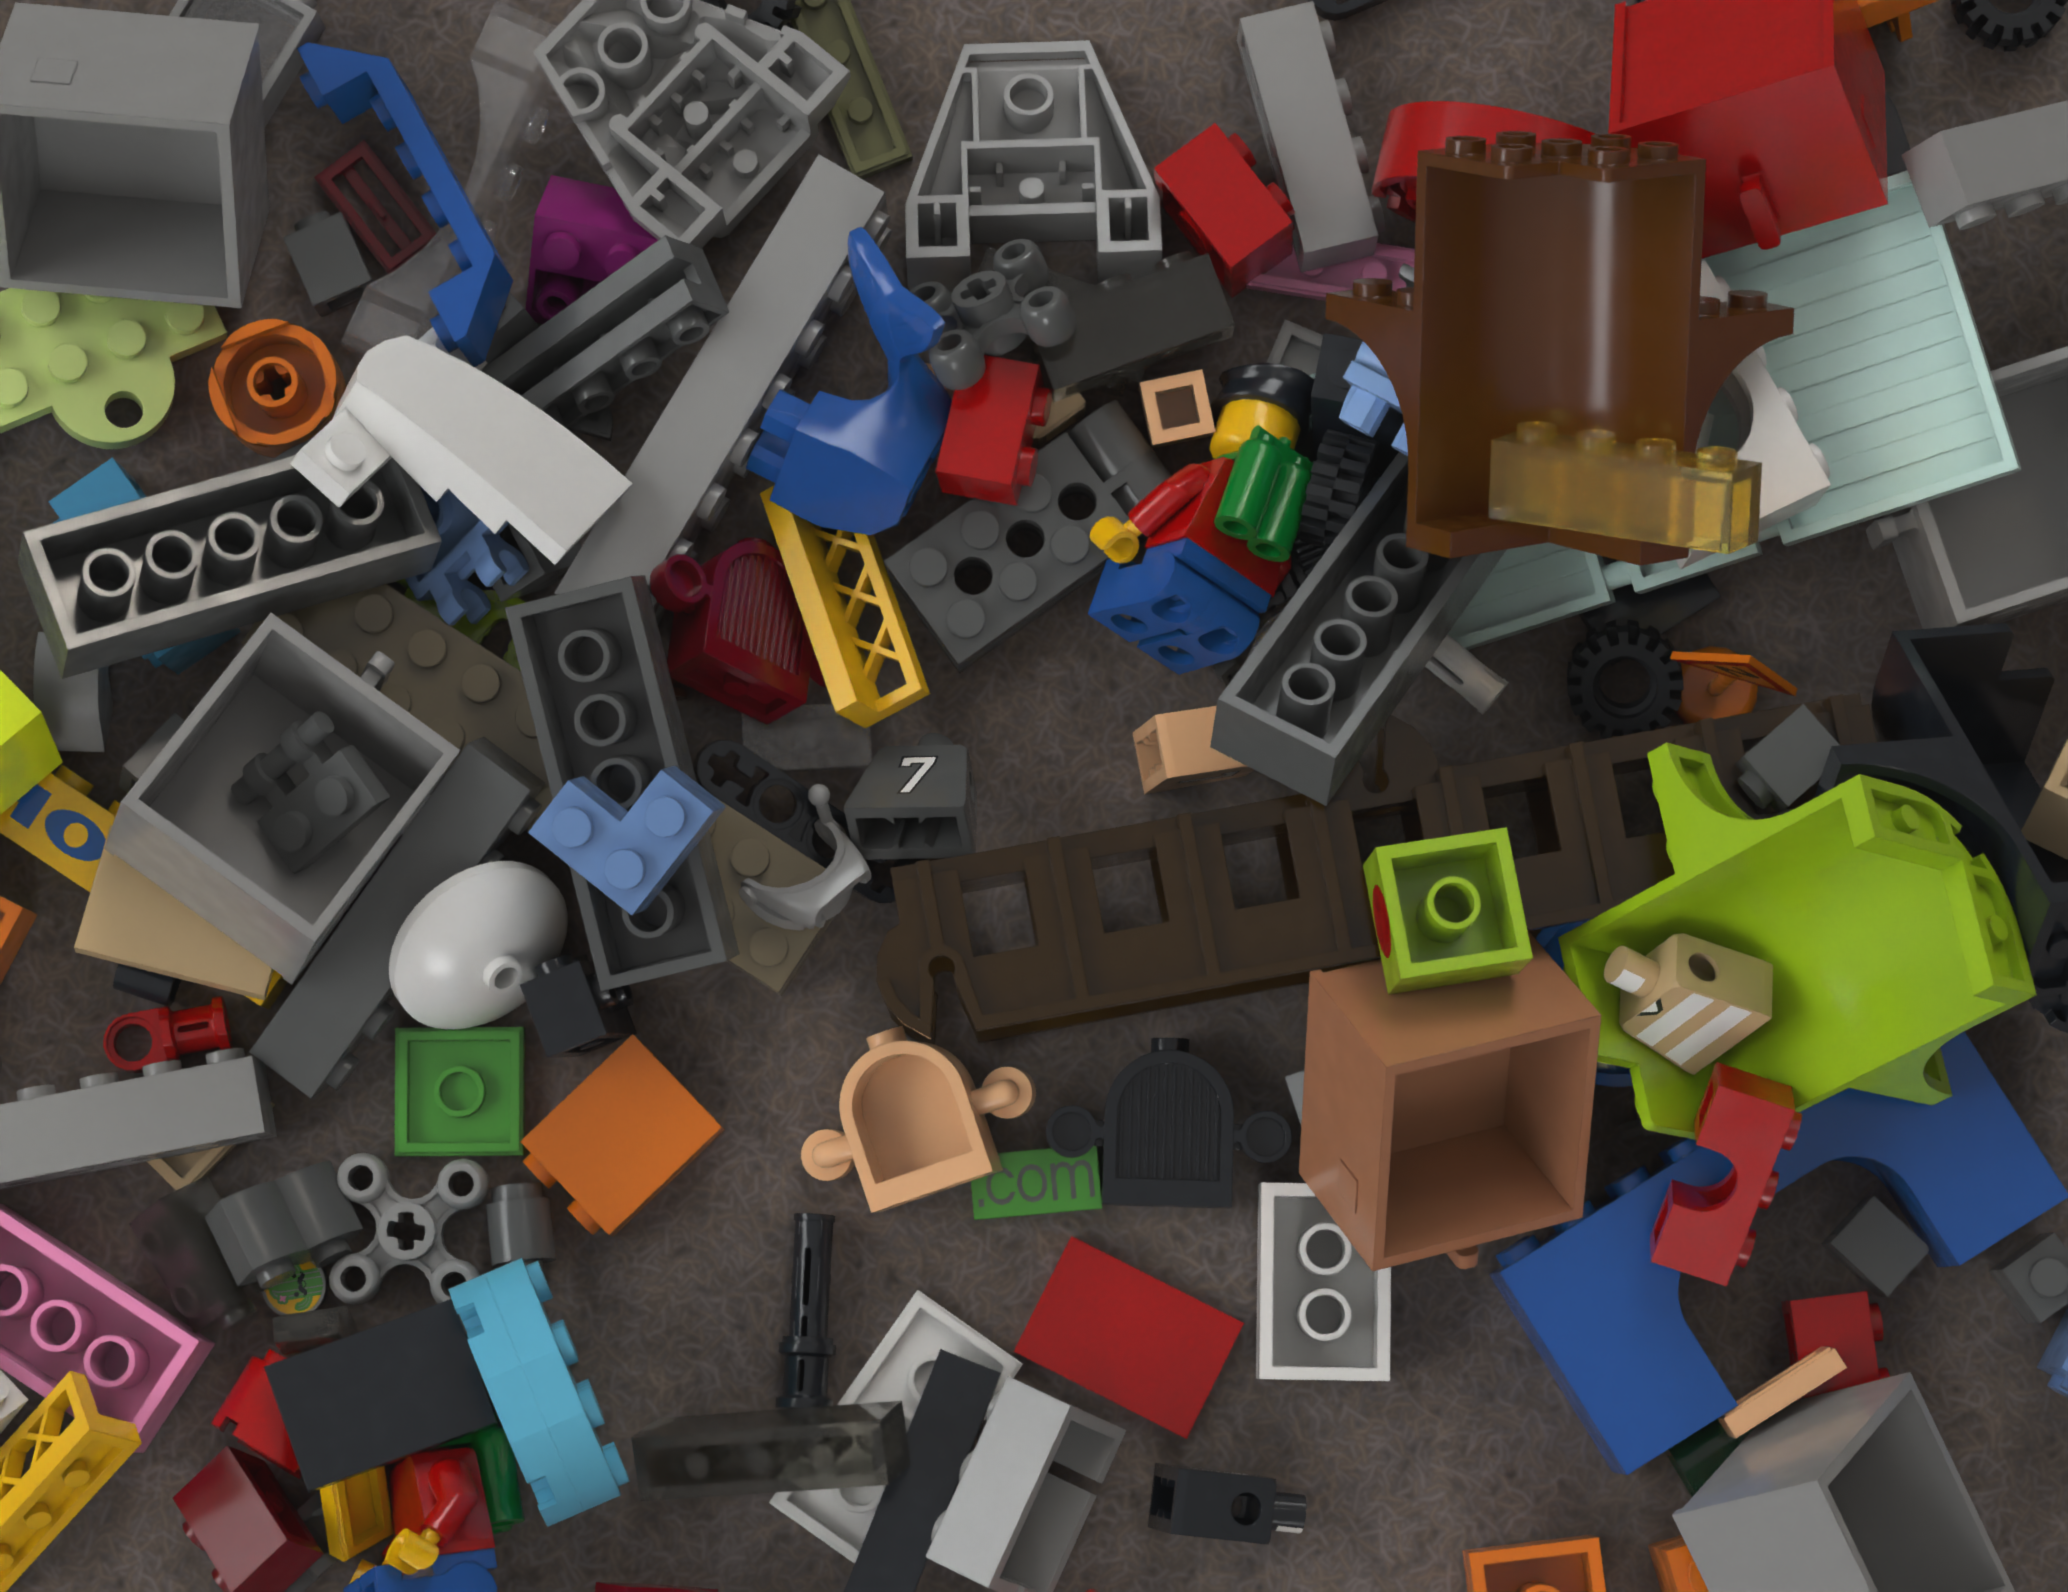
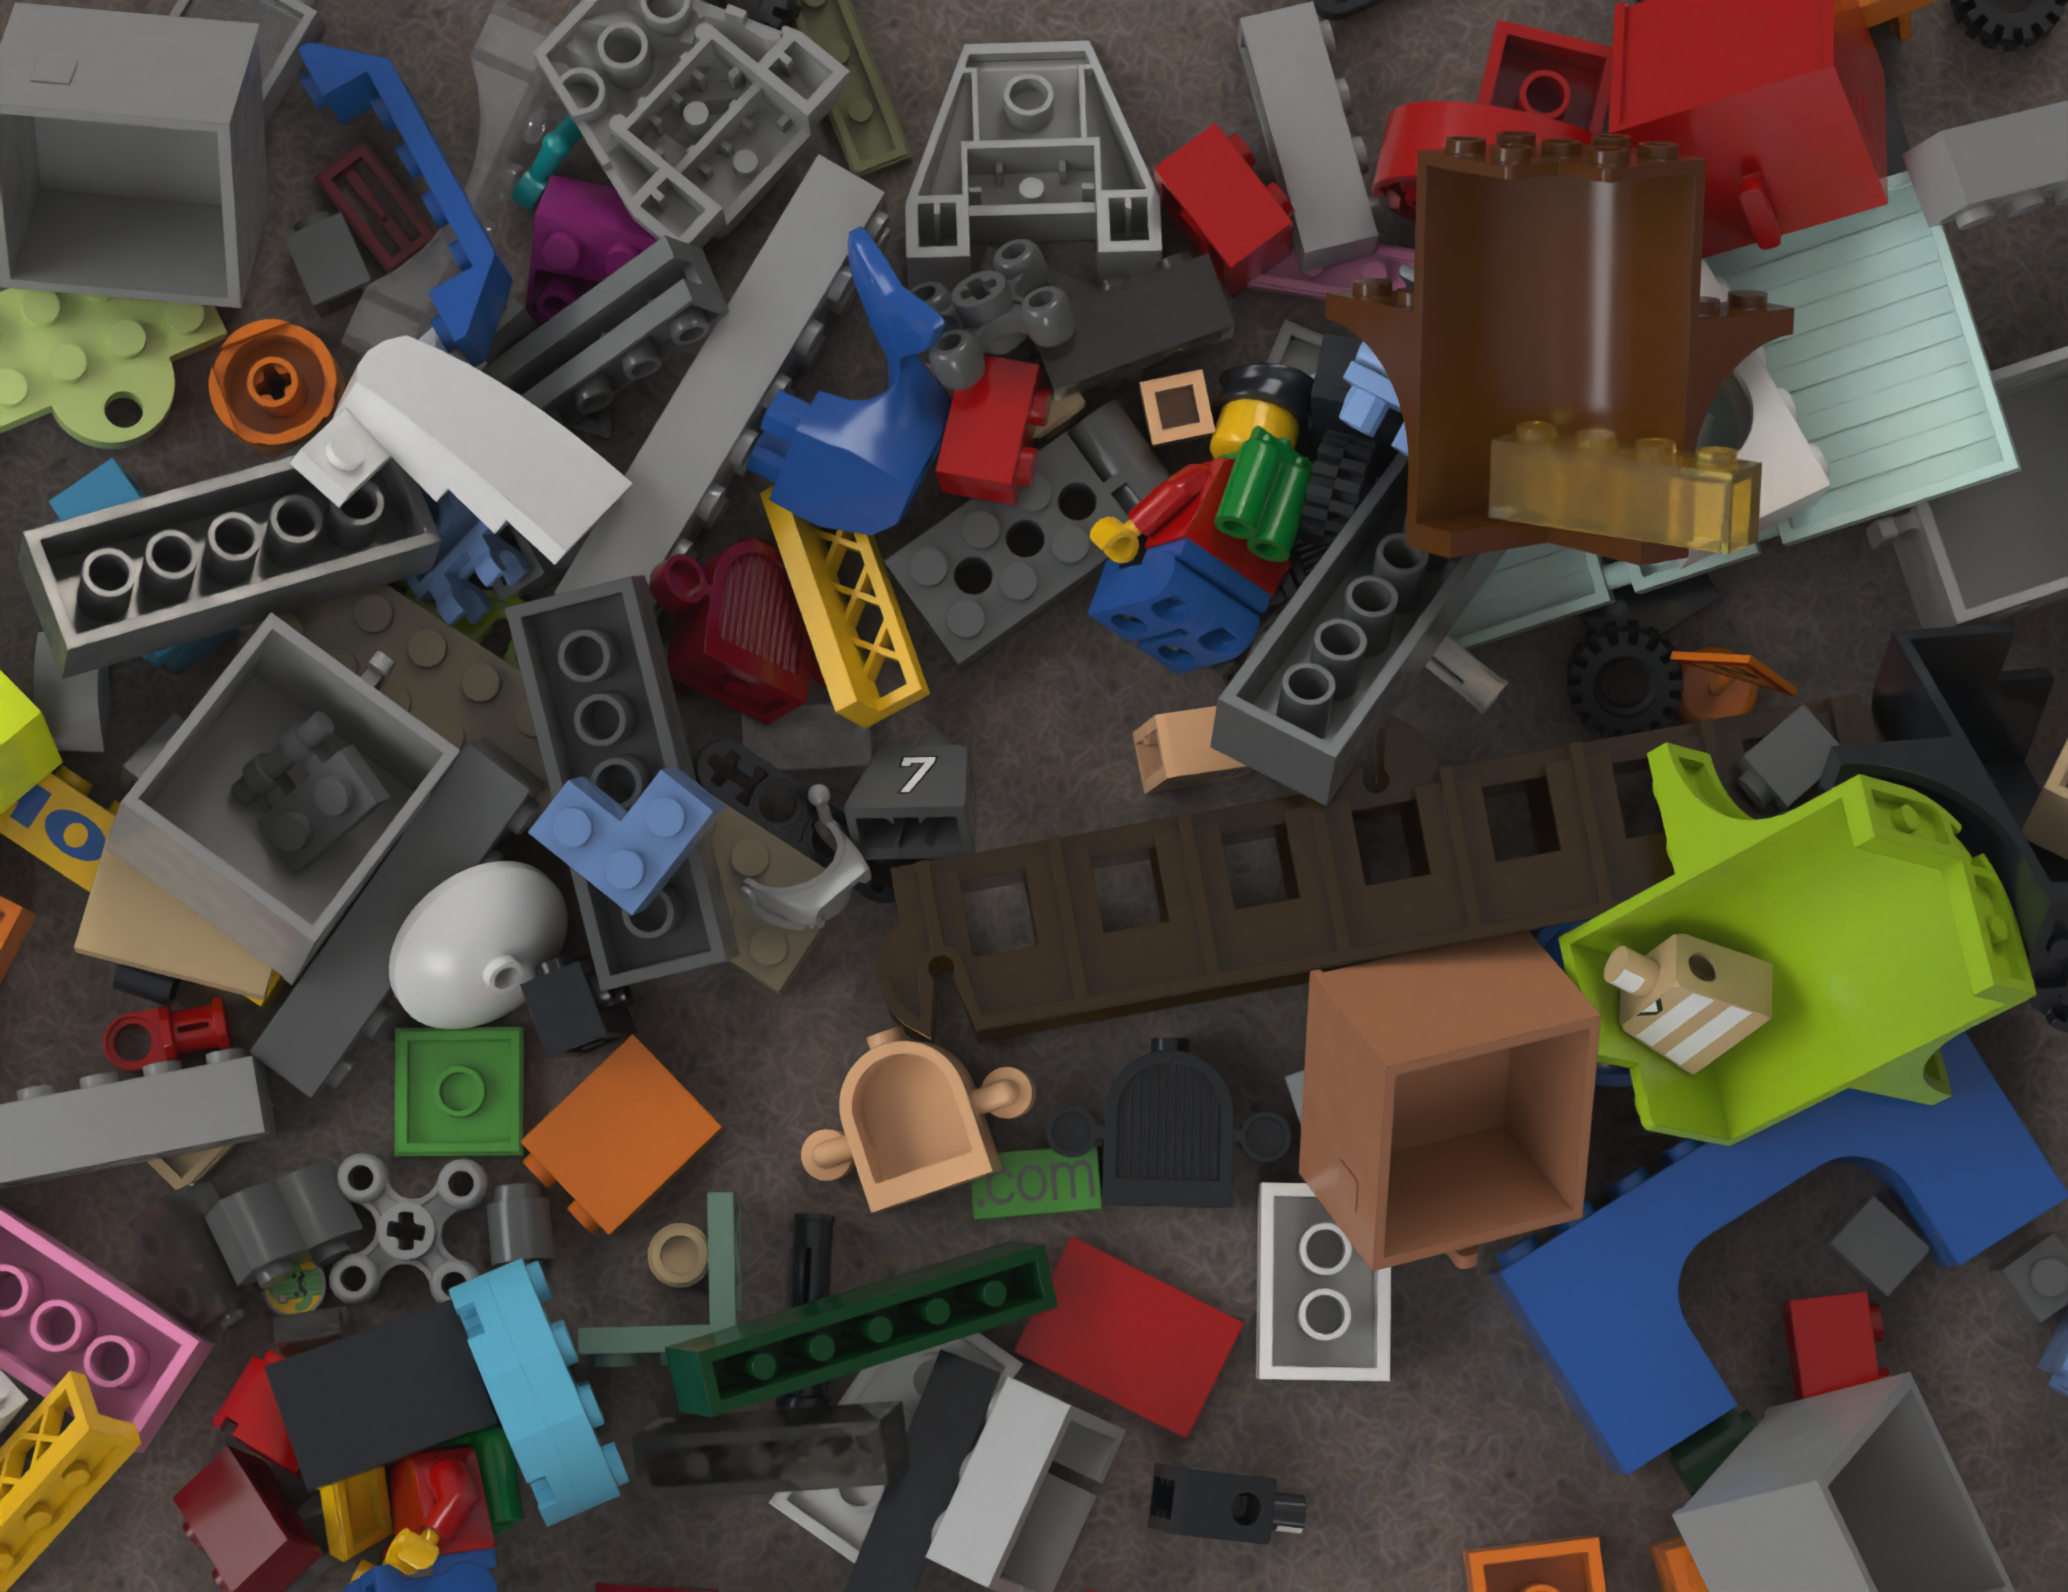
(555, 147): none -> teal arm
(622, 1344): none -> sand green bracket
(679, 1255): none -> tan tile
(860, 1328): none -> dark green brick
(1447, 910): lime brick -> none
(1547, 75): none -> red brick
(1709, 1226): red arch -> none
(1782, 1390): light nougat tile -> none

